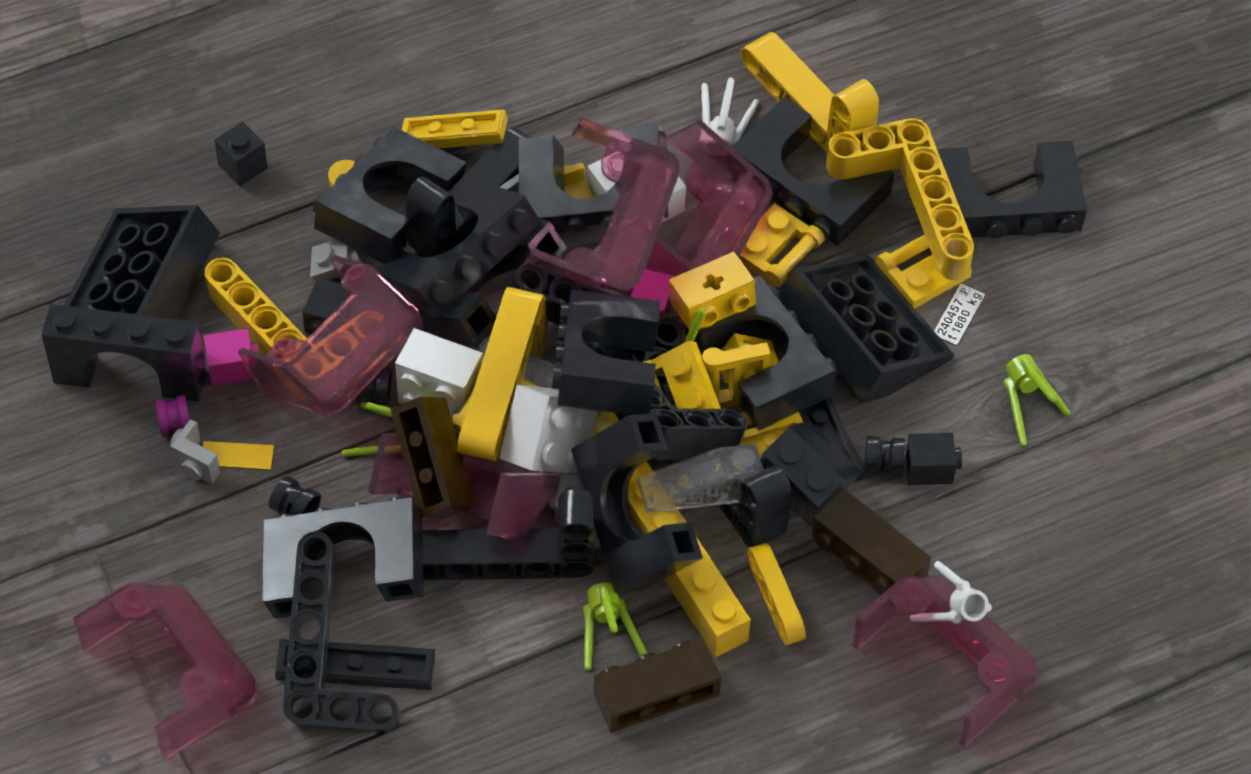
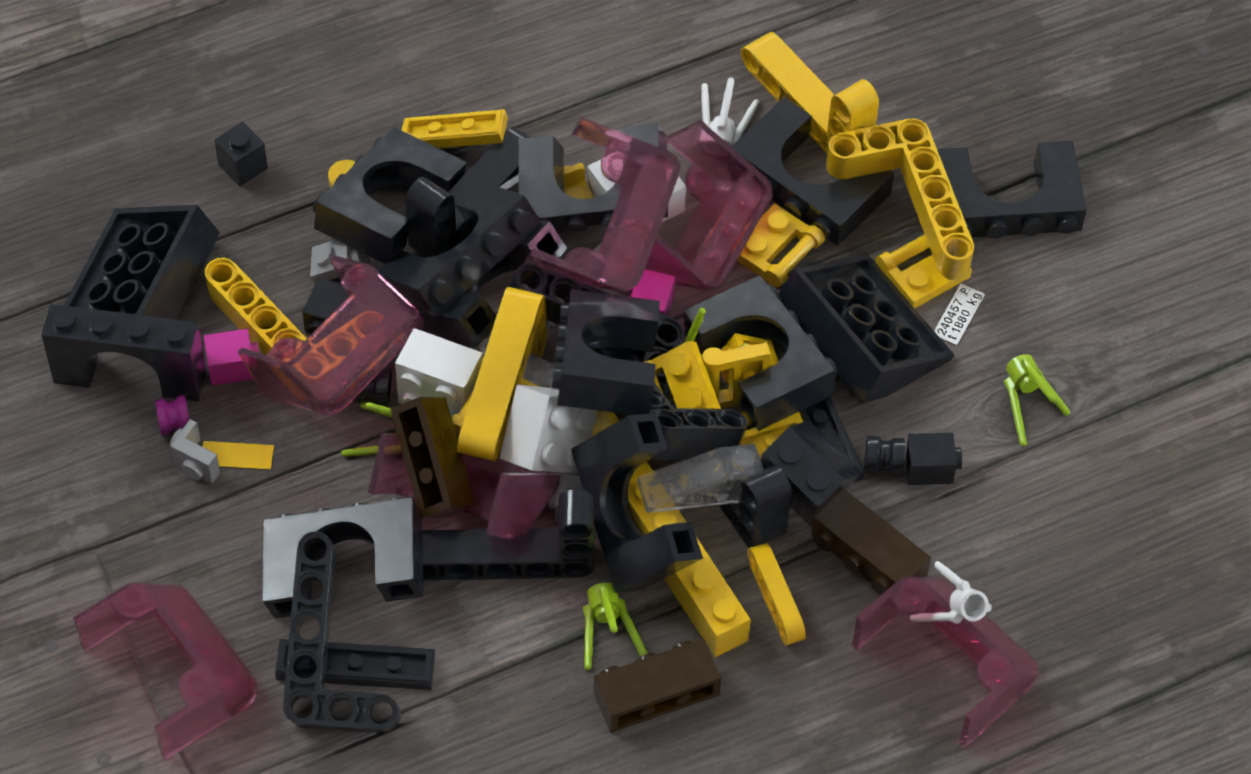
(293, 499): black wheel -> none
(718, 286): yellow brick -> none

